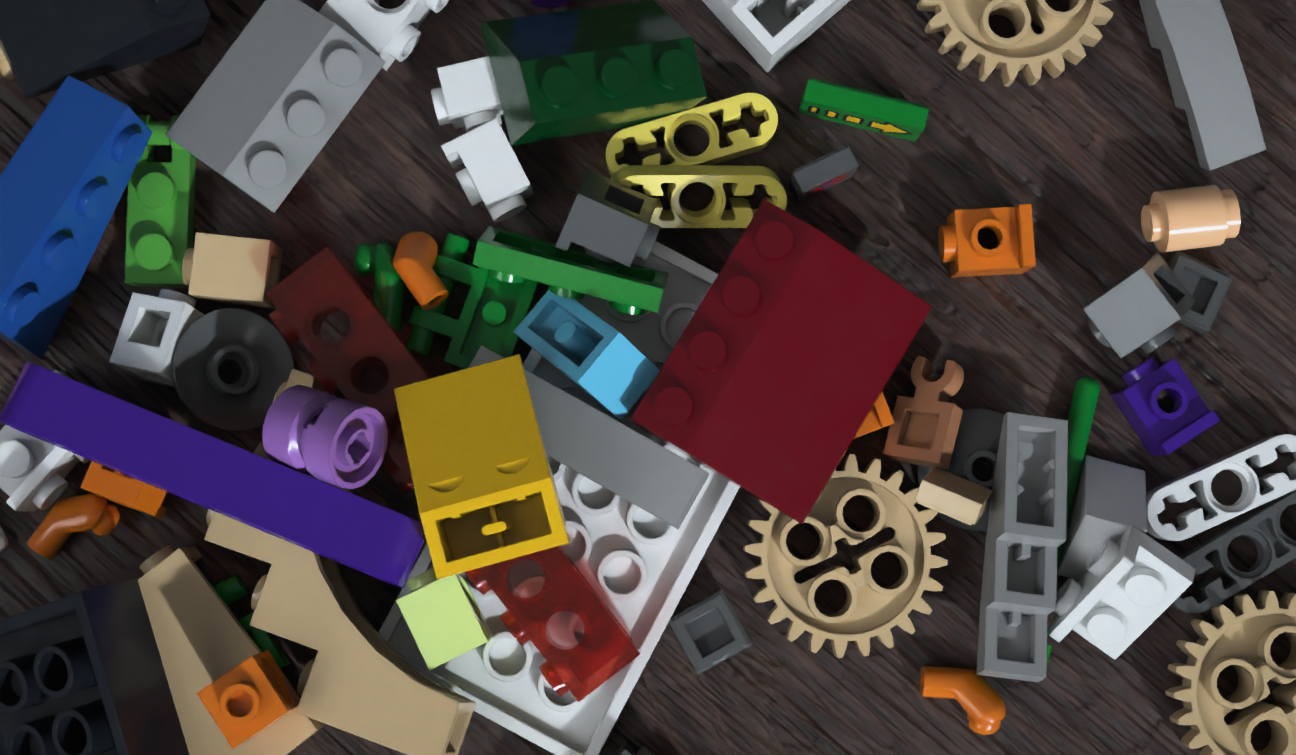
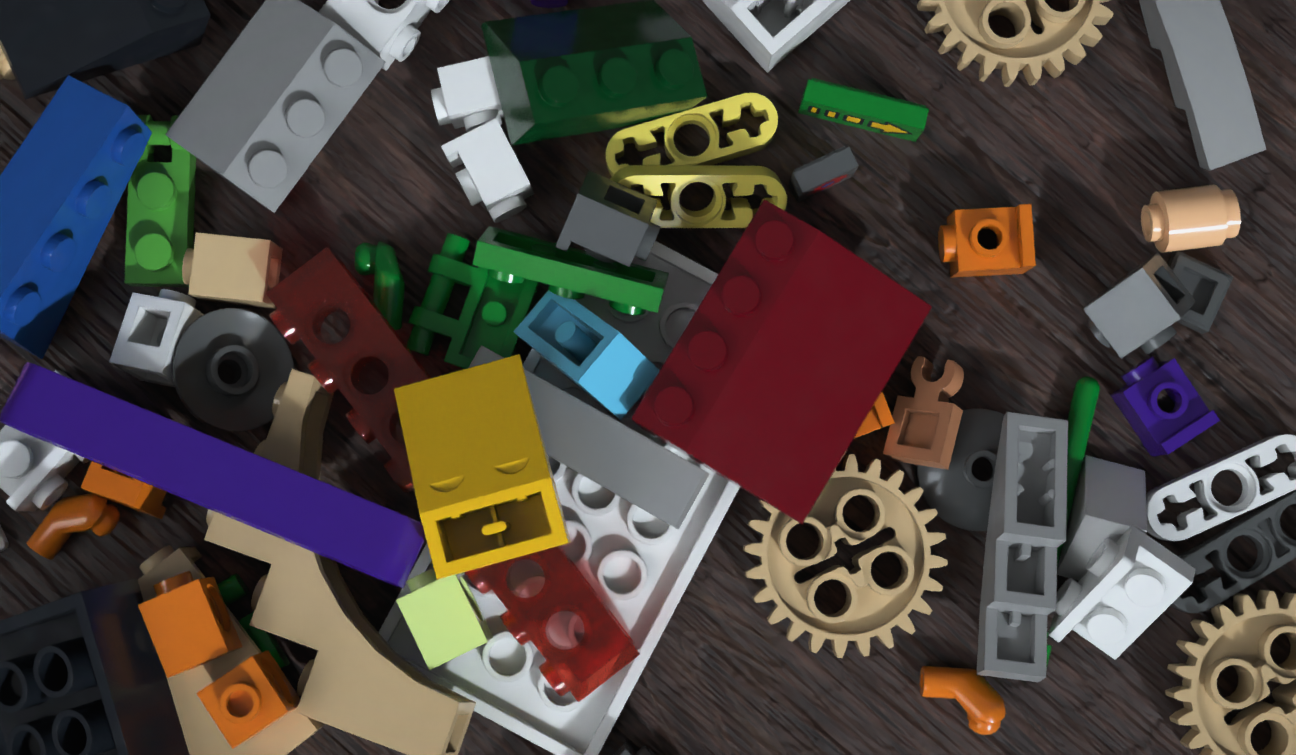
(188, 623): none -> orange brick
(325, 436): medium lavender wheel -> none
(415, 264): orange arm -> none
(709, 631): dark grey tile -> none
(953, 496): tan tile -> none

